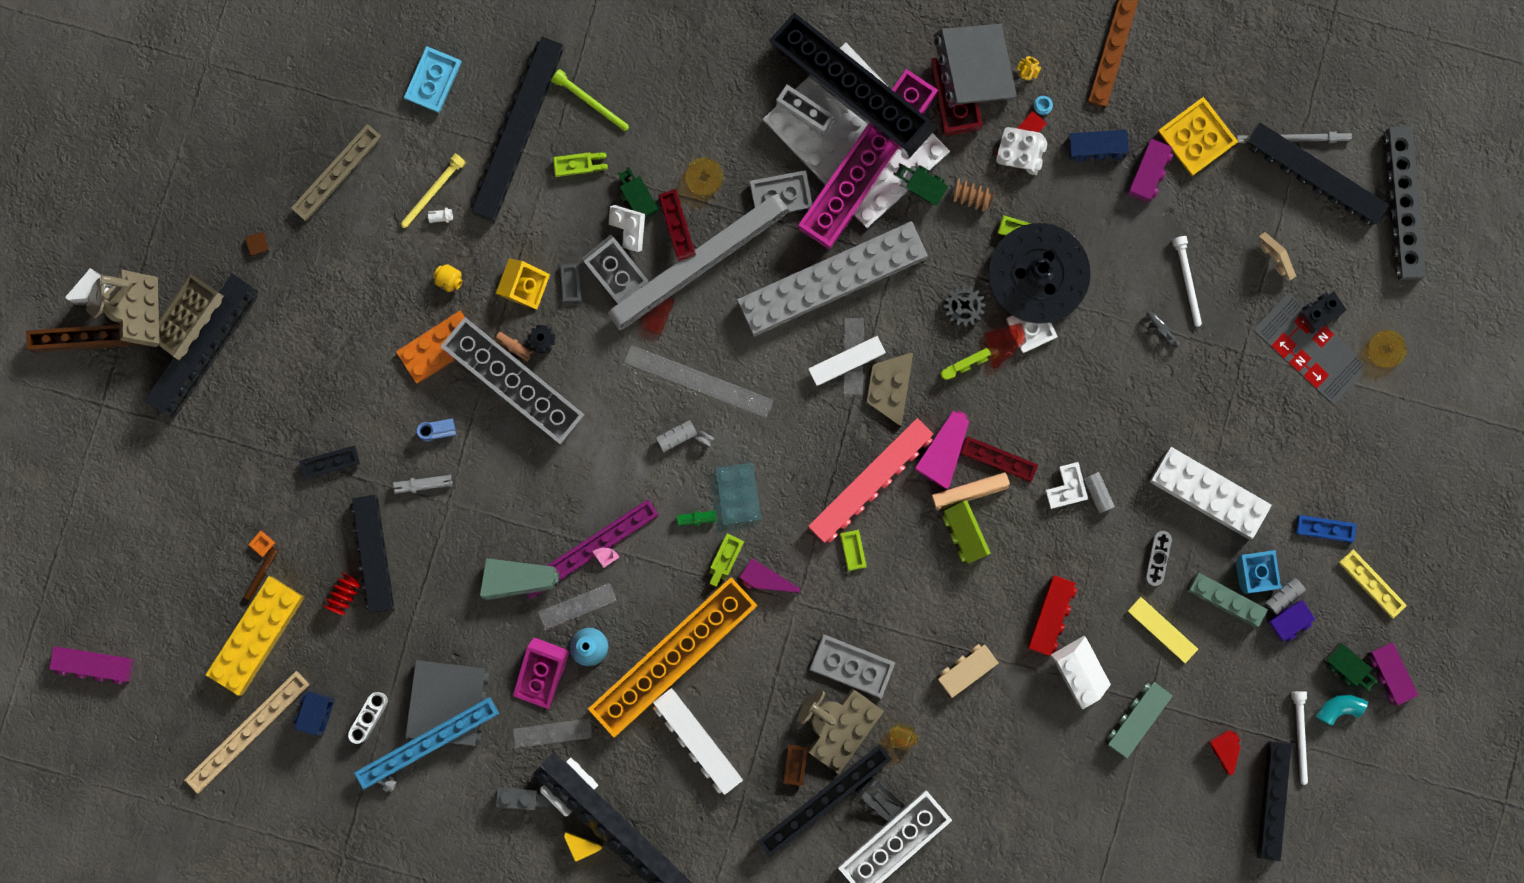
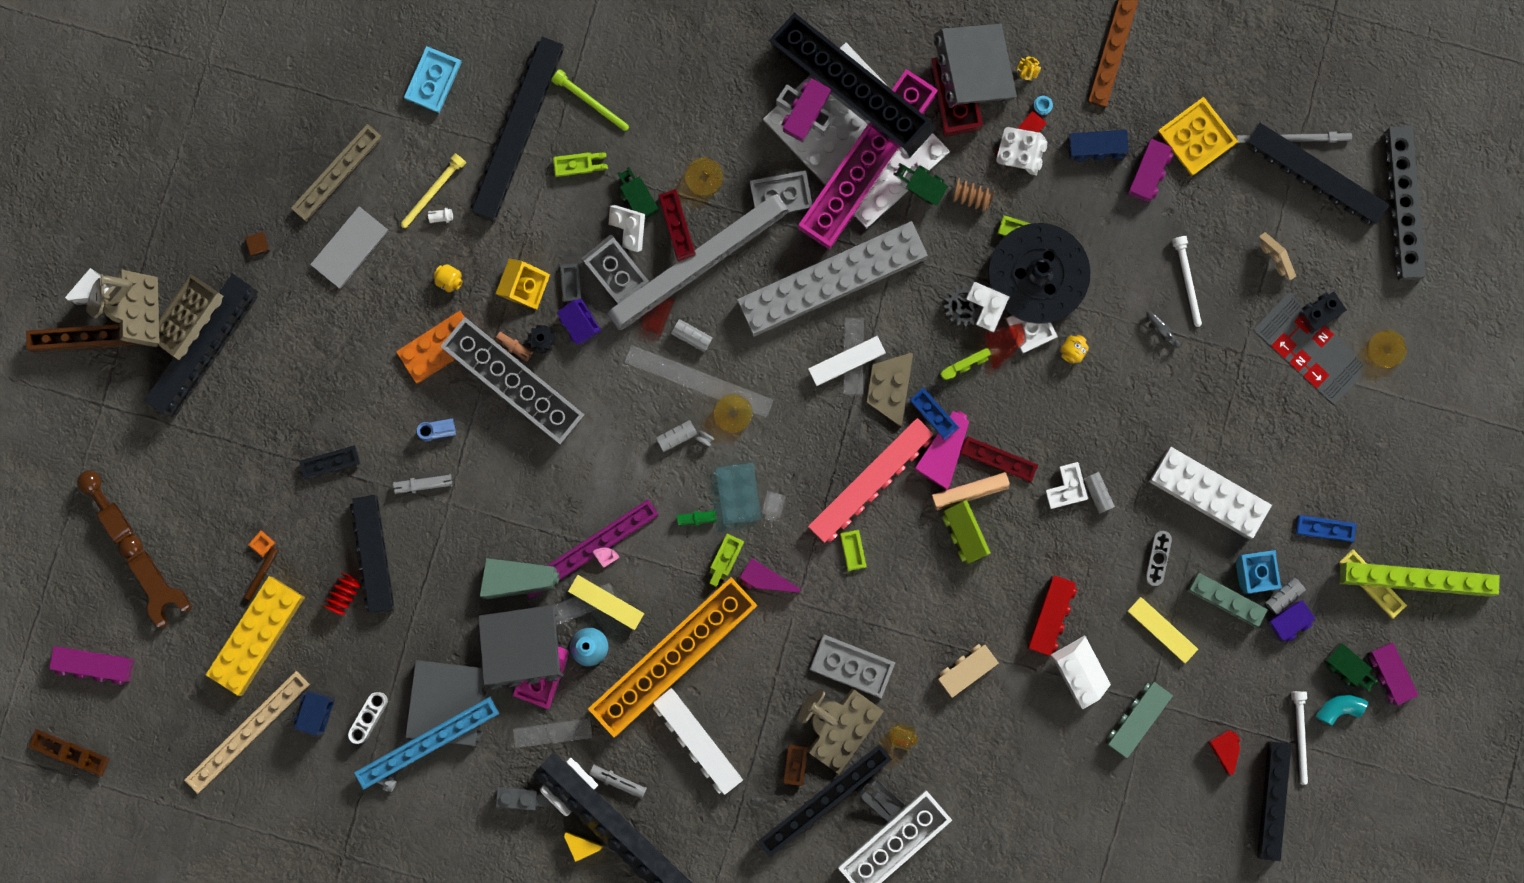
(69, 752): none -> reddish brown slope
(132, 548): none -> reddish brown piece
(349, 247): none -> light grey tile
(519, 647): none -> dark grey panel
(578, 321): none -> dark purple brick
(606, 602): none -> light yellow tile
(617, 781): none -> light grey pin
(691, 335): none -> light grey axle
(739, 404): none -> clear yellow plate
(773, 506): none -> clear brick
(806, 109): none -> magenta brick
(934, 414): none -> blue tile
(992, 302): none -> white plate
(1074, 349): none -> yellow head
(1419, 579): none -> lime brick

